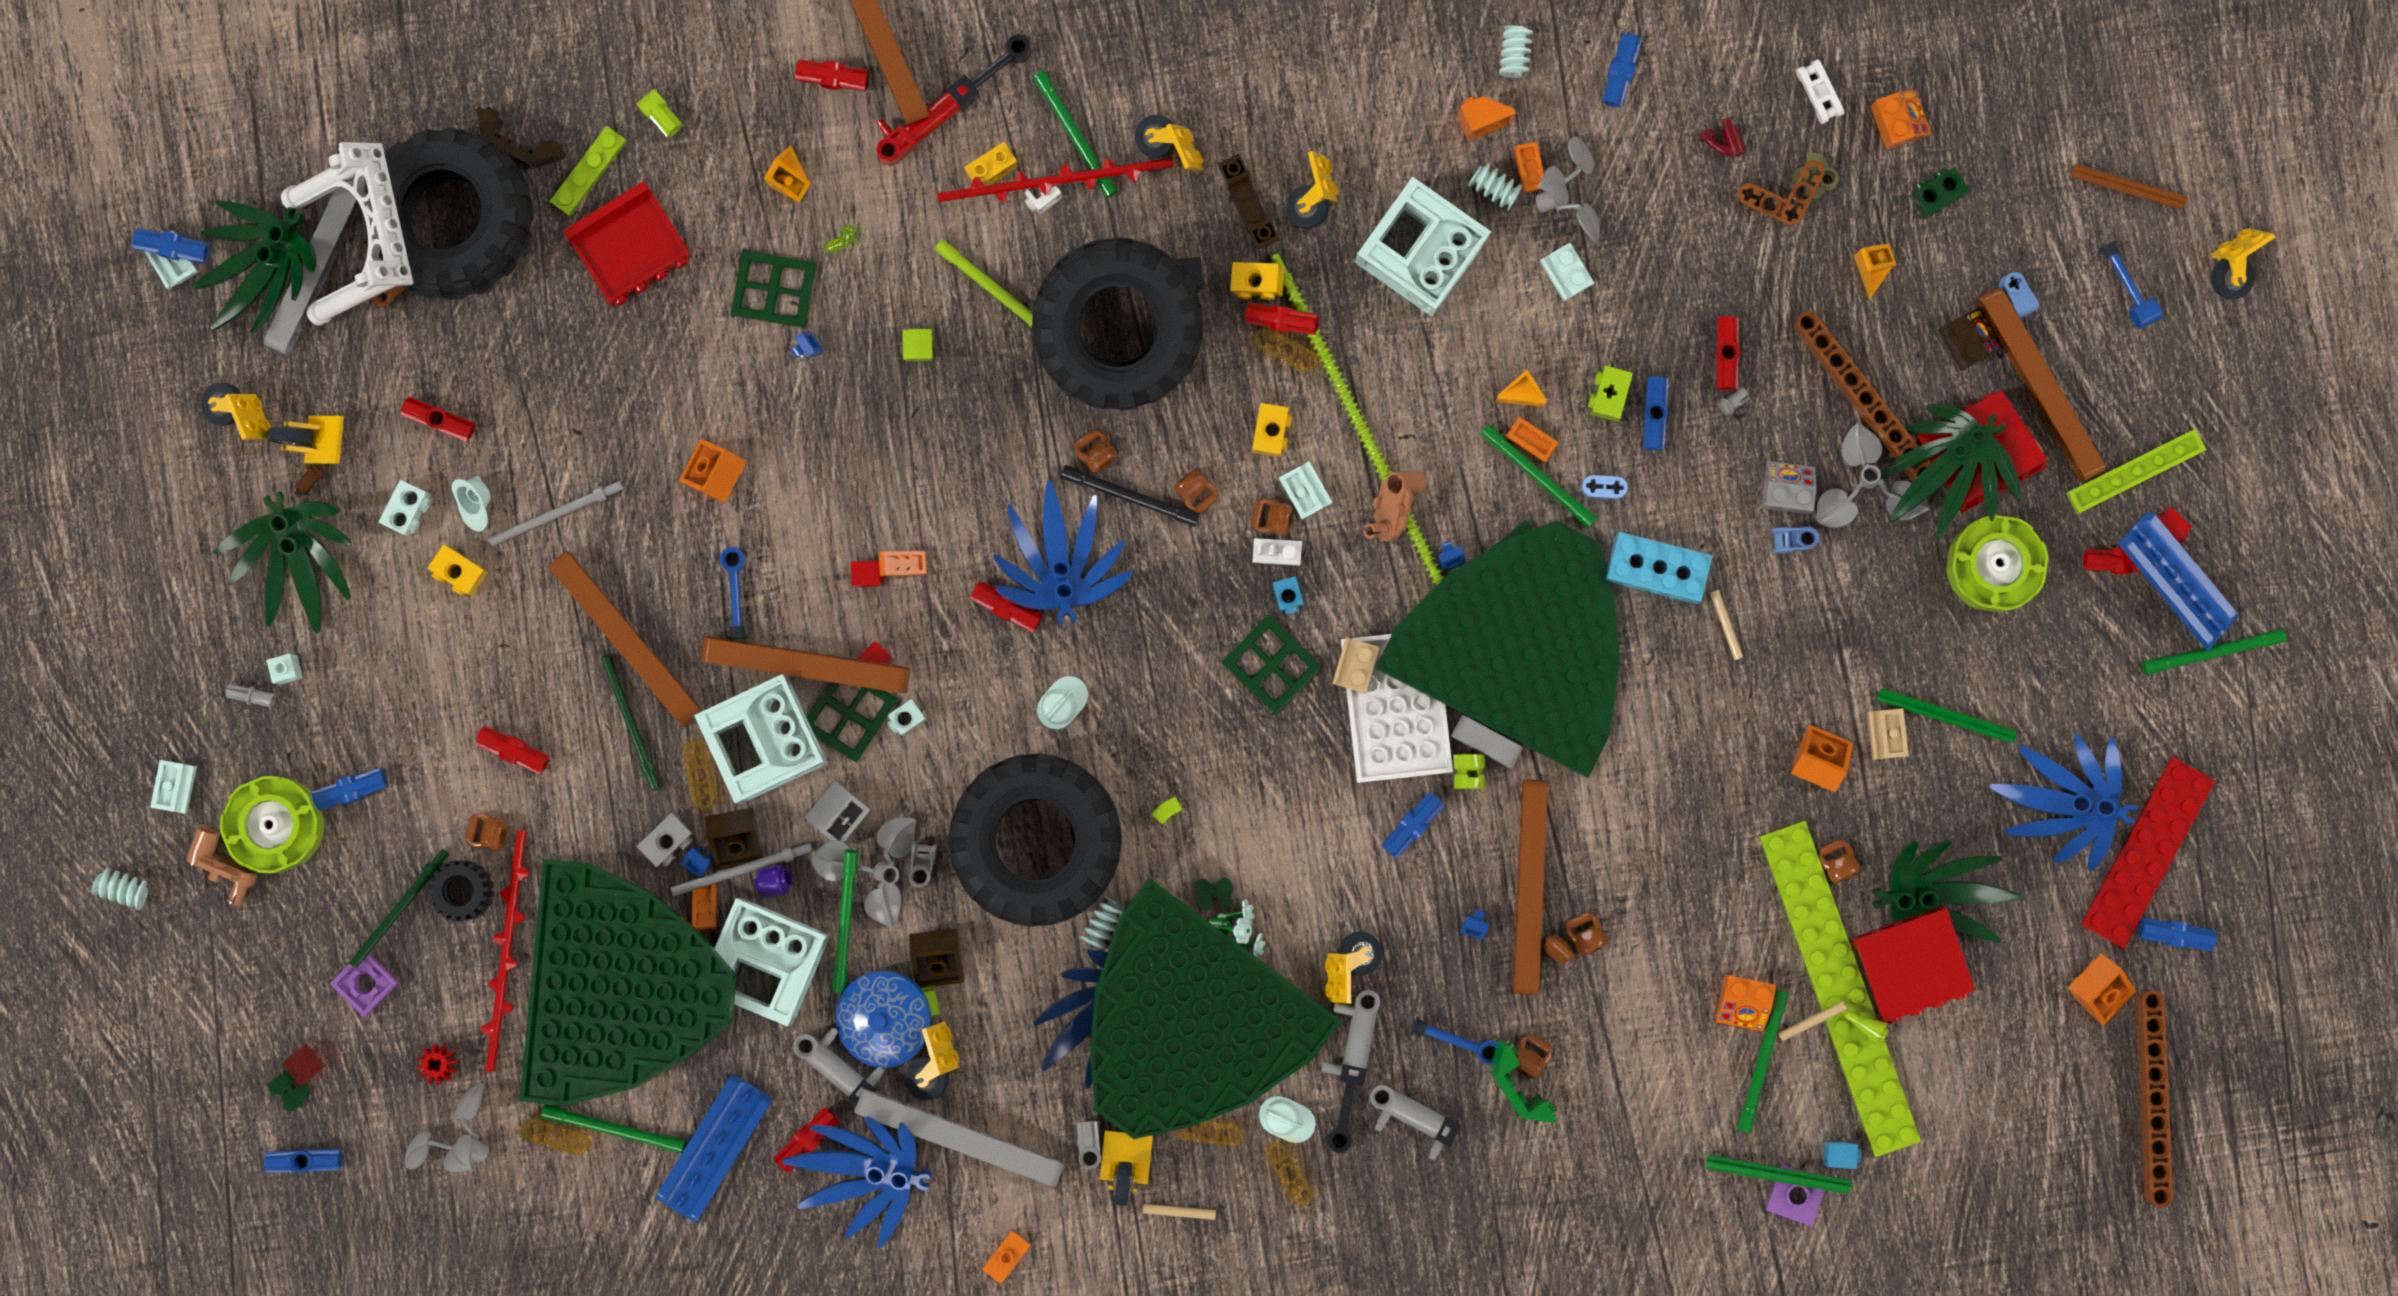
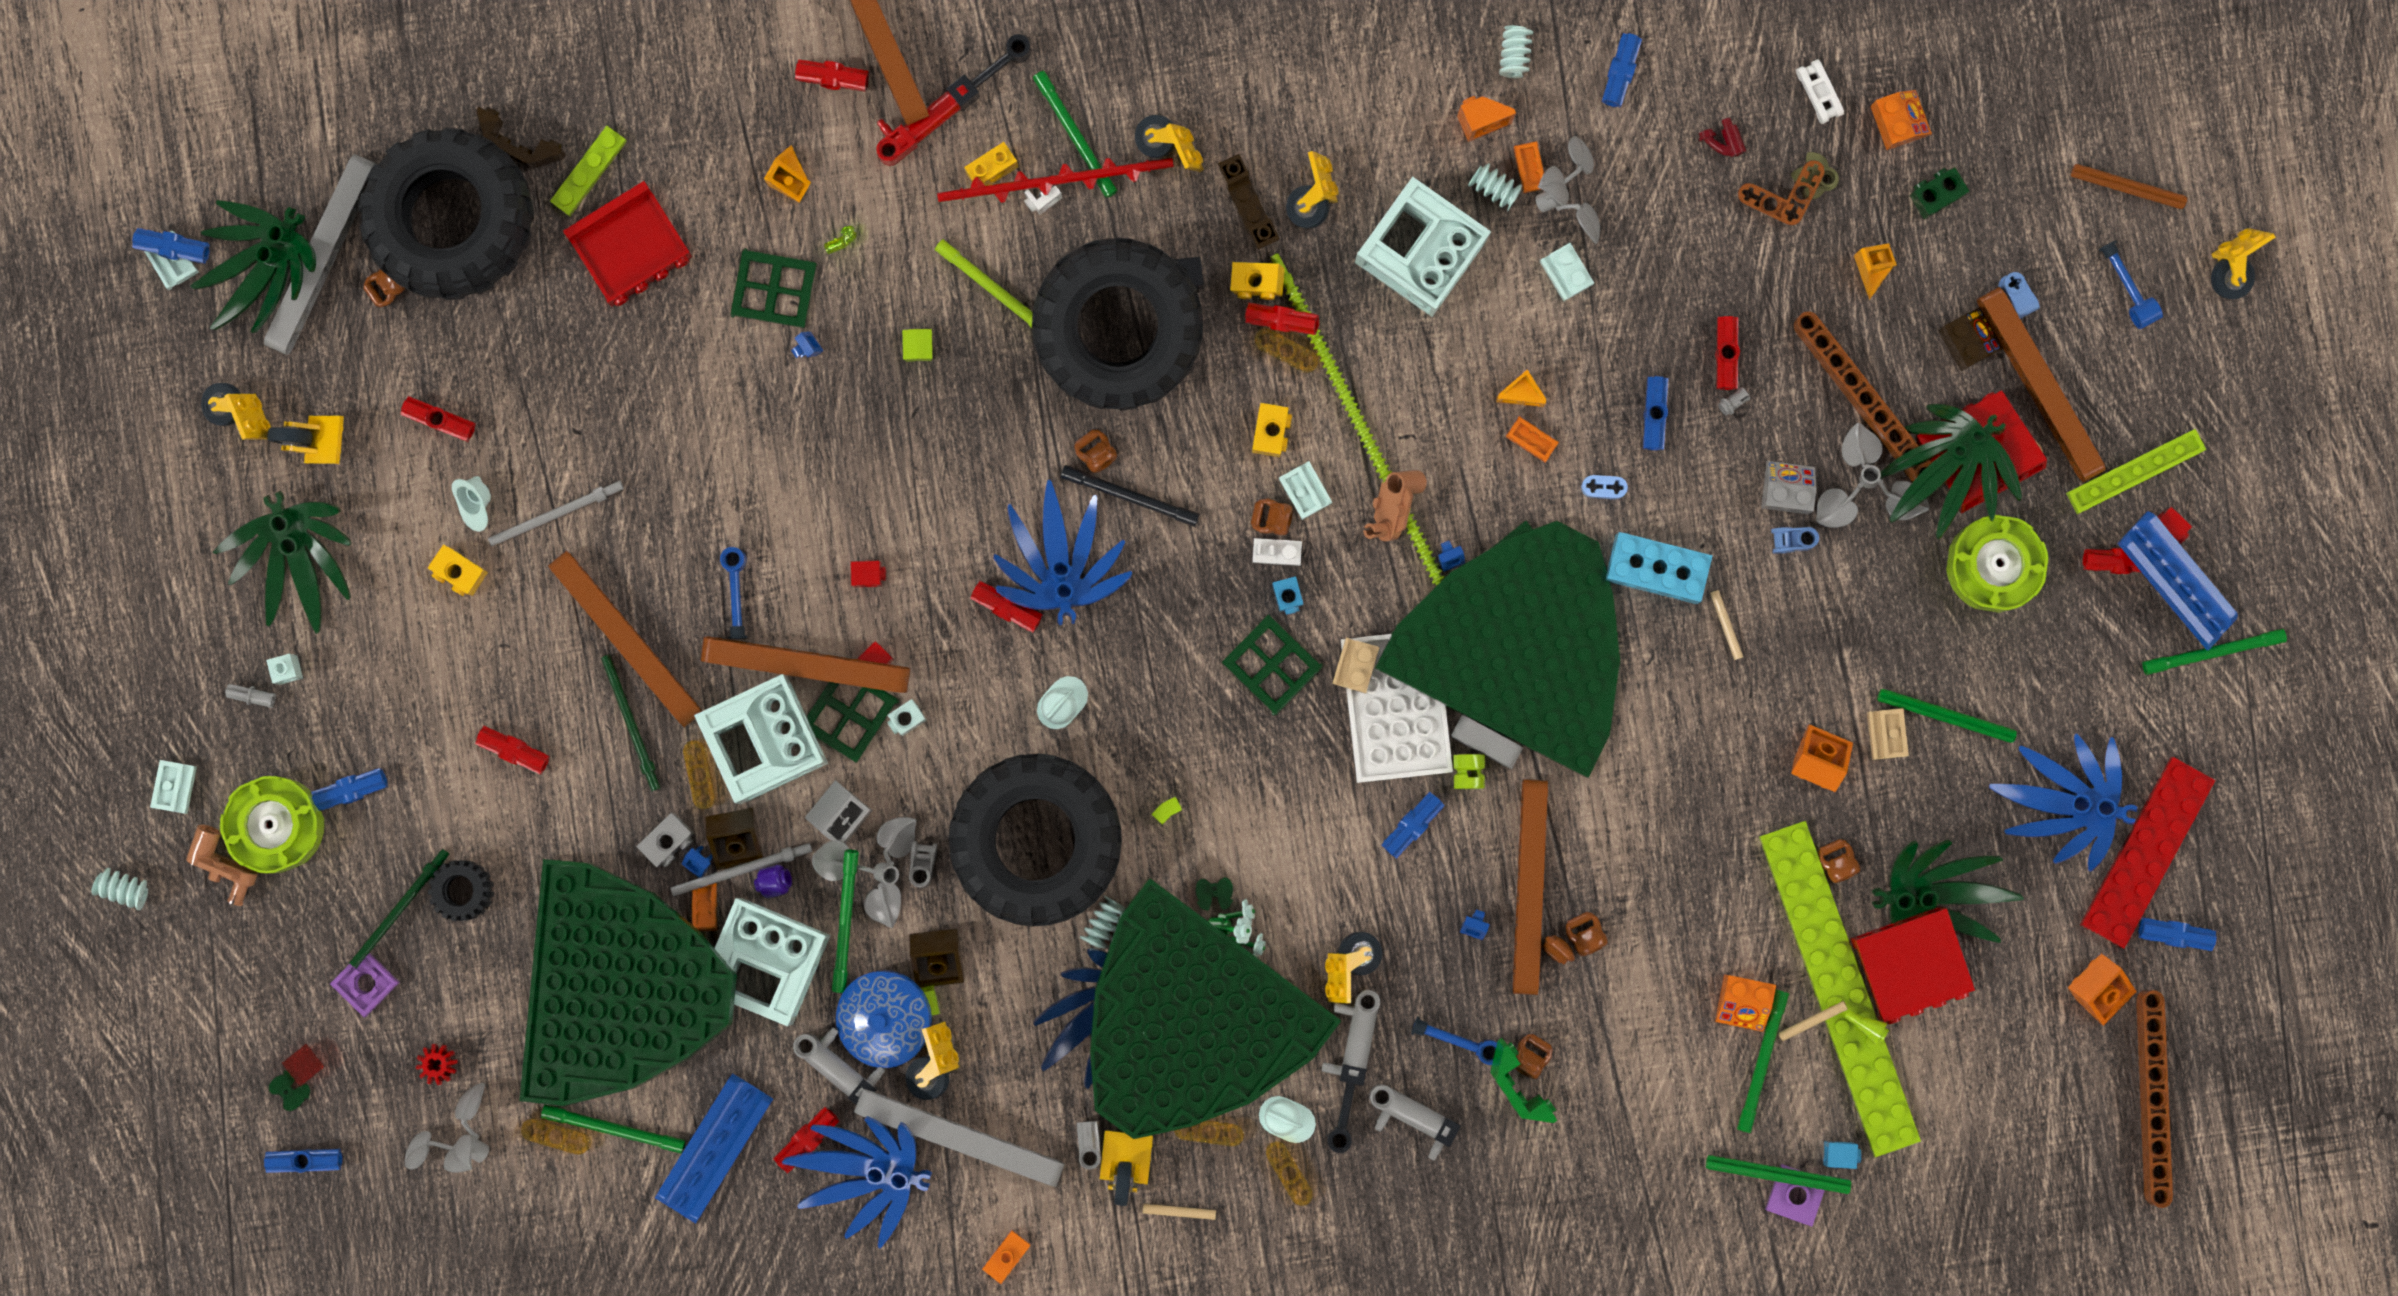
(309, 479): reddish brown pin -> none
(384, 231): white arch -> none
(399, 505): light aqua brick -> none
(492, 835): dark orange piece -> none
(506, 962): red plant -> none
(656, 110): lime piece -> none
(712, 471): orange slope -> none
(902, 563): orange plate -> none
(1192, 486): dark orange piece -> none
(1578, 510): green piece -> none
(1619, 383): lime brick -> none

